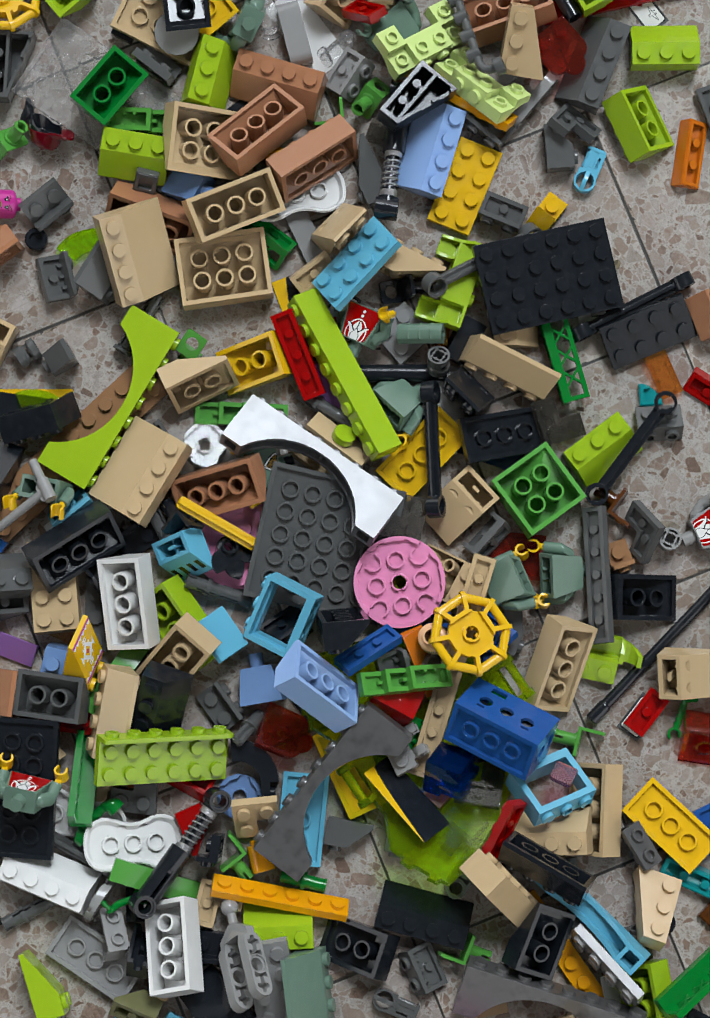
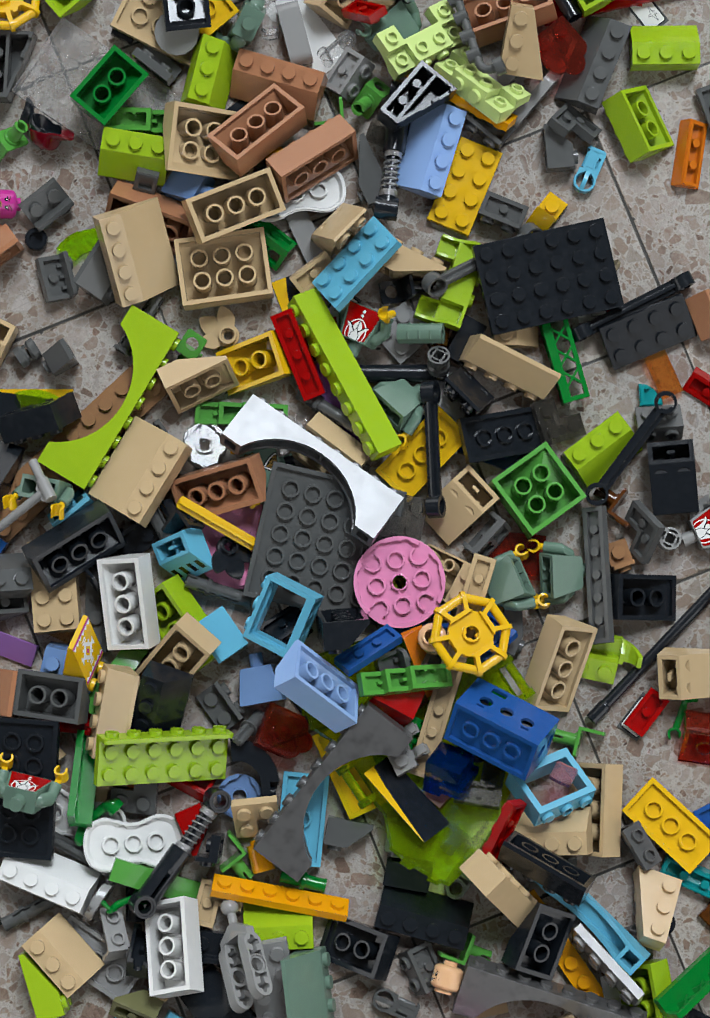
(63, 955): none -> tan slope
(217, 327): none -> tan plate
(343, 435): lime tile -> none
(400, 877): none -> black hinge
(447, 977): none -> light nougat head
(673, 477): none -> black slope

